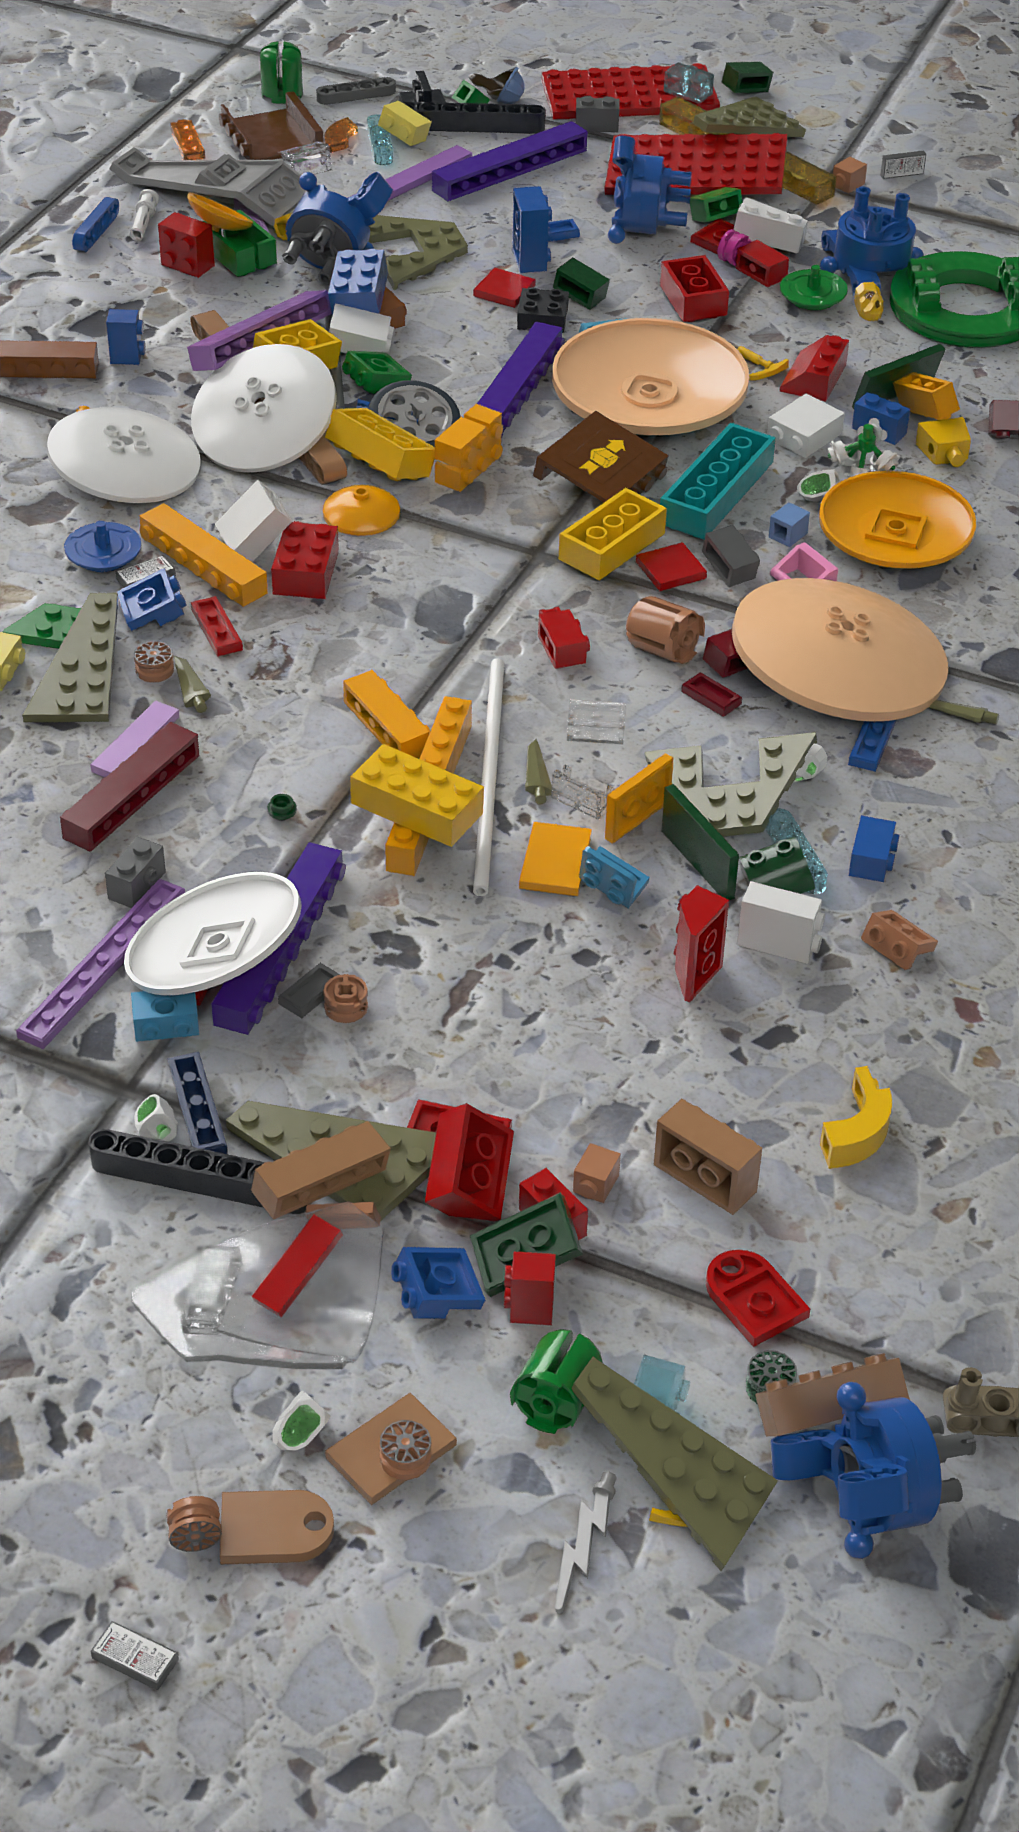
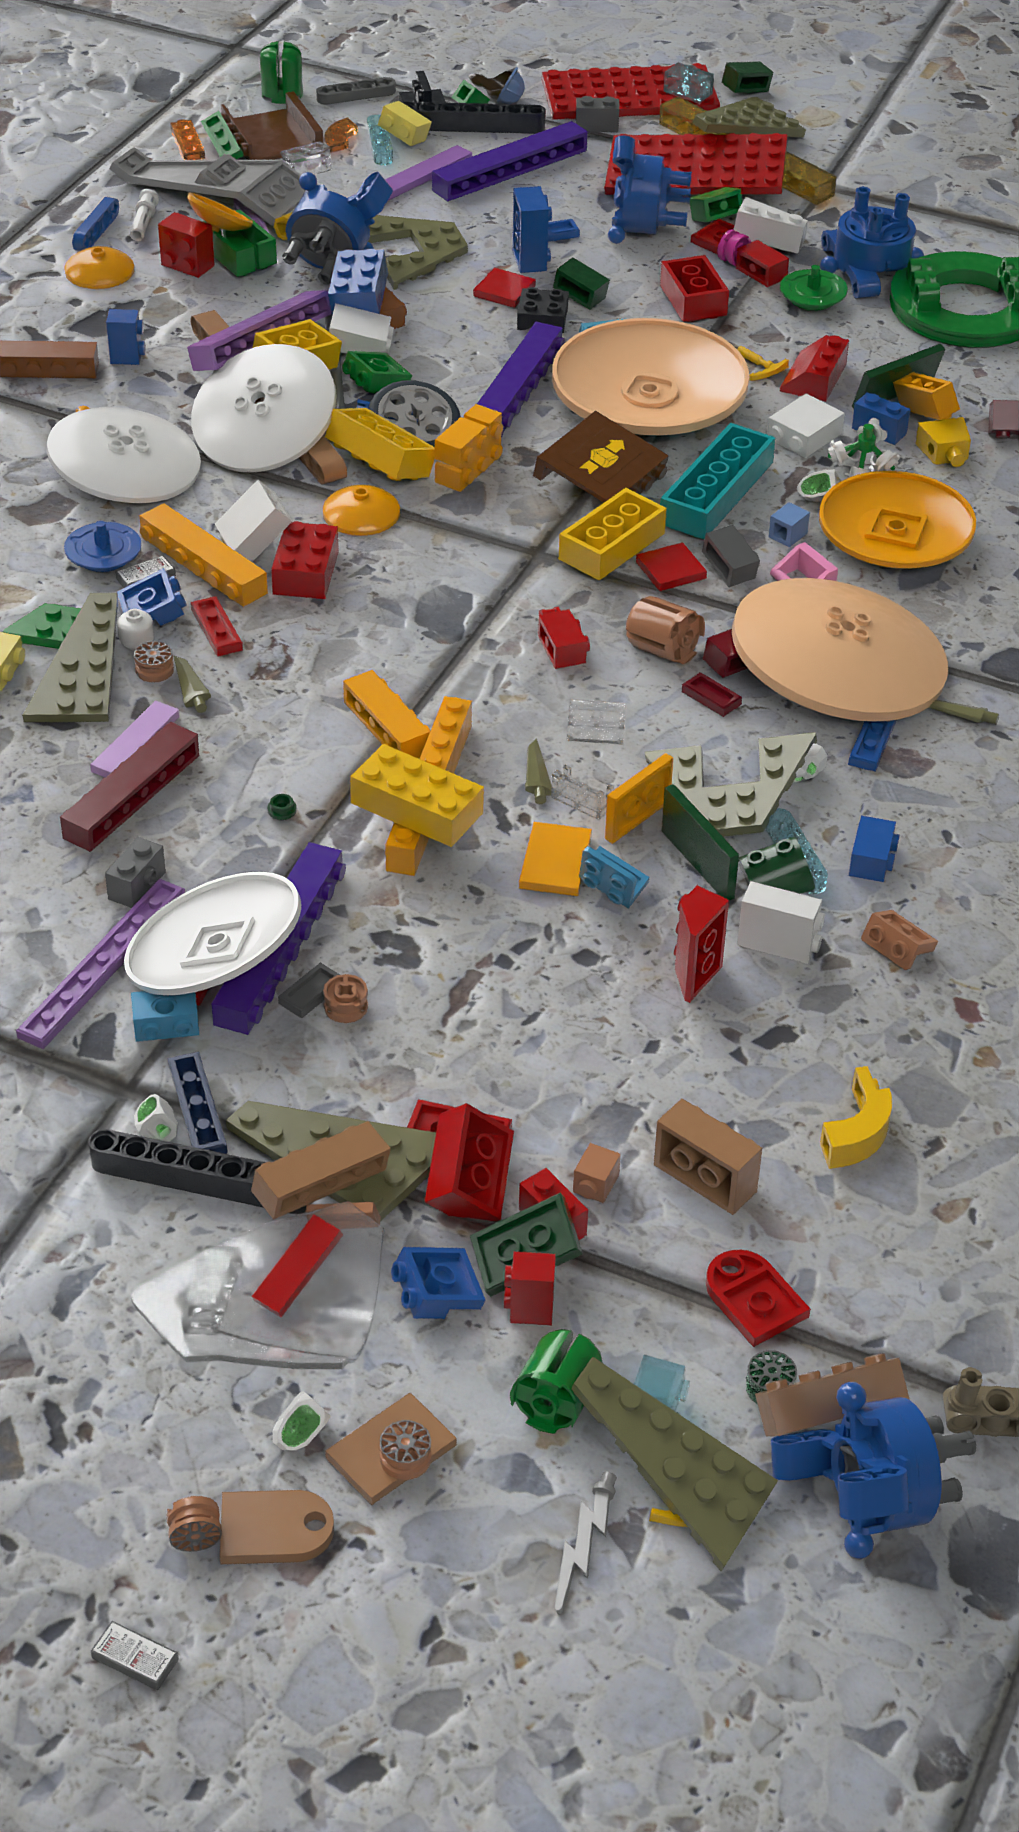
(99, 267): none -> light orange dish
(135, 628): none -> white head
(221, 135): none -> hinge
(489, 774): white piece -> none
(850, 174): nougat brick -> none
(869, 301): yellow rock -> none
(903, 164): tile -> none

